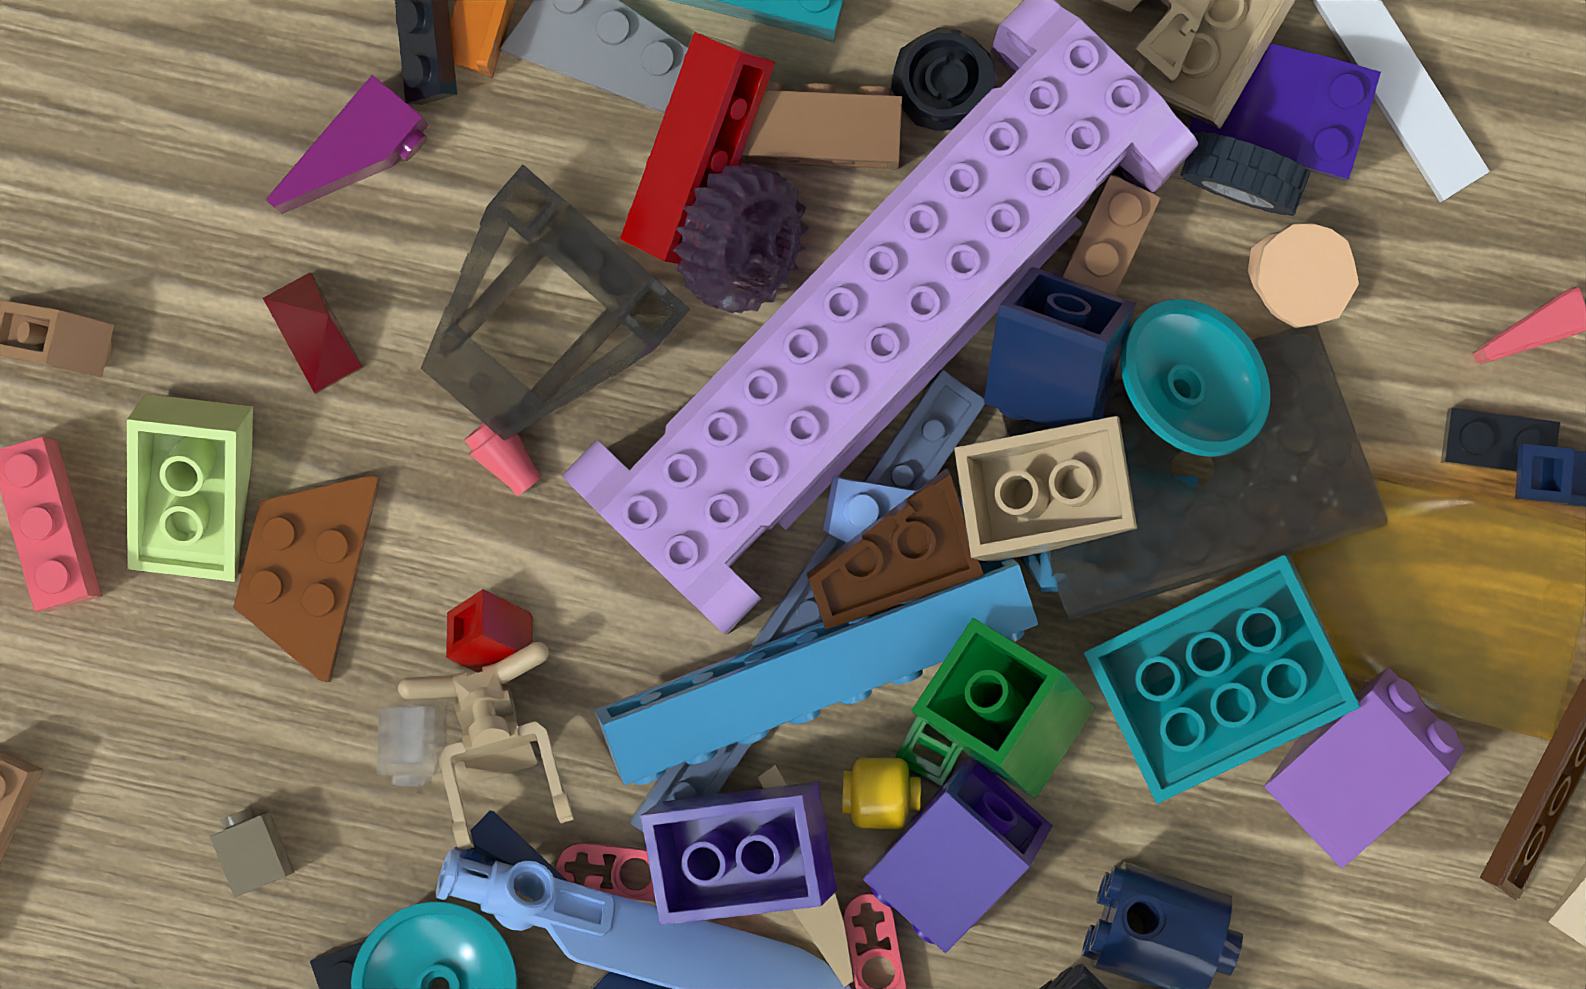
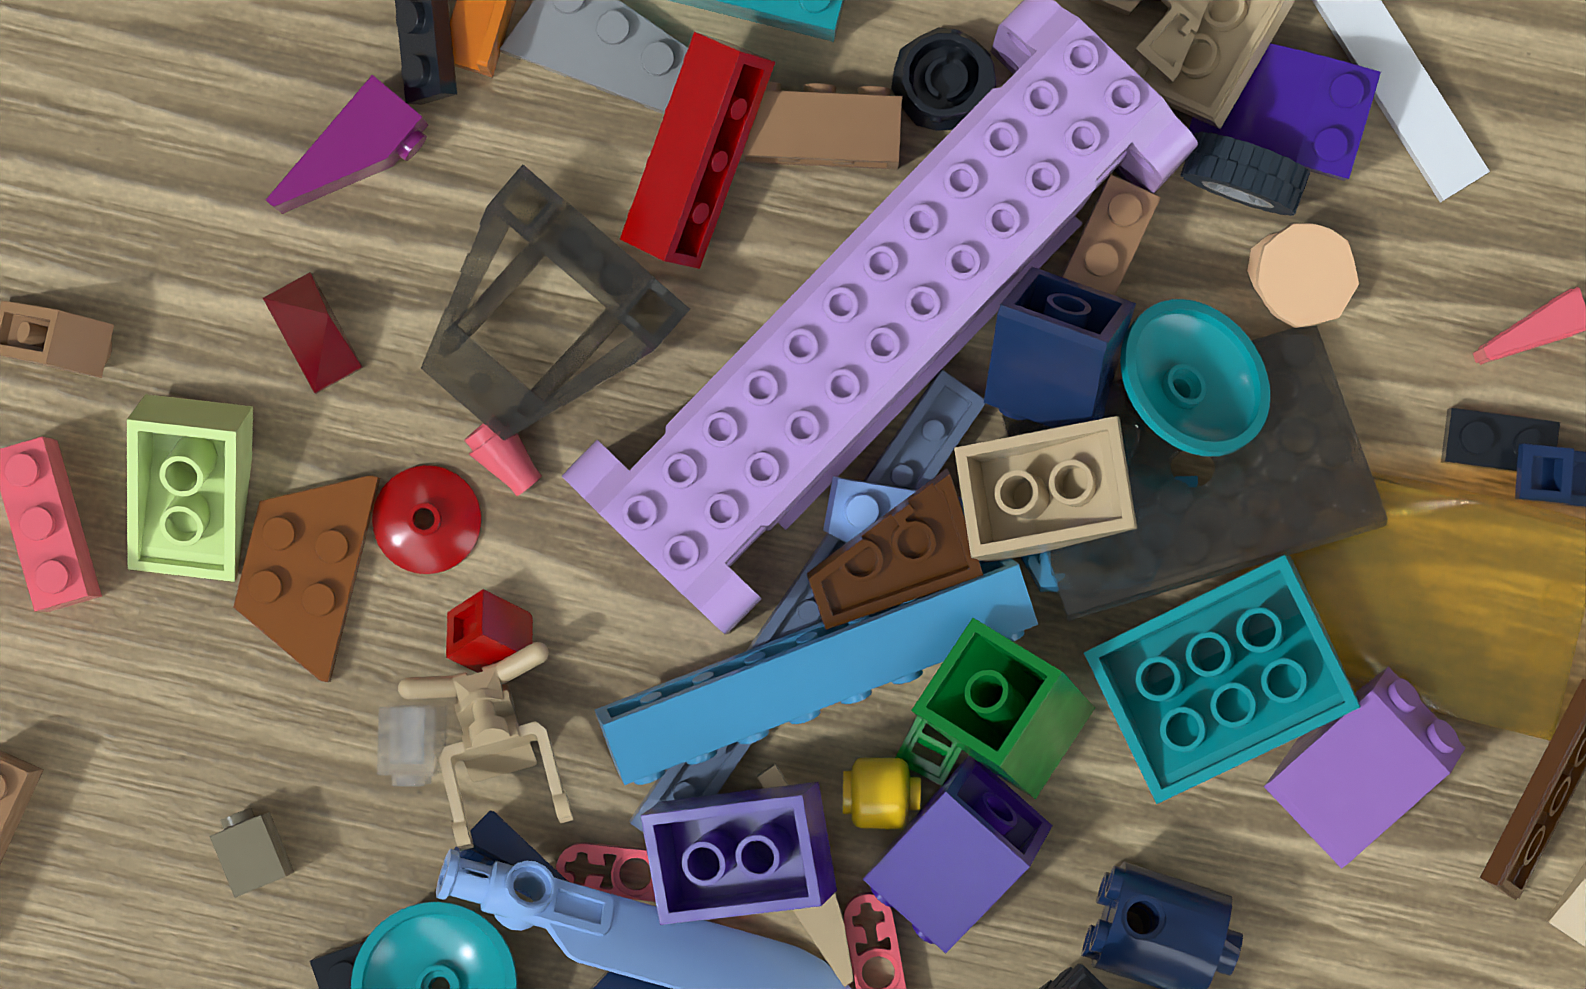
(454, 527): none -> red dish
(741, 238): clear purple gear -> none

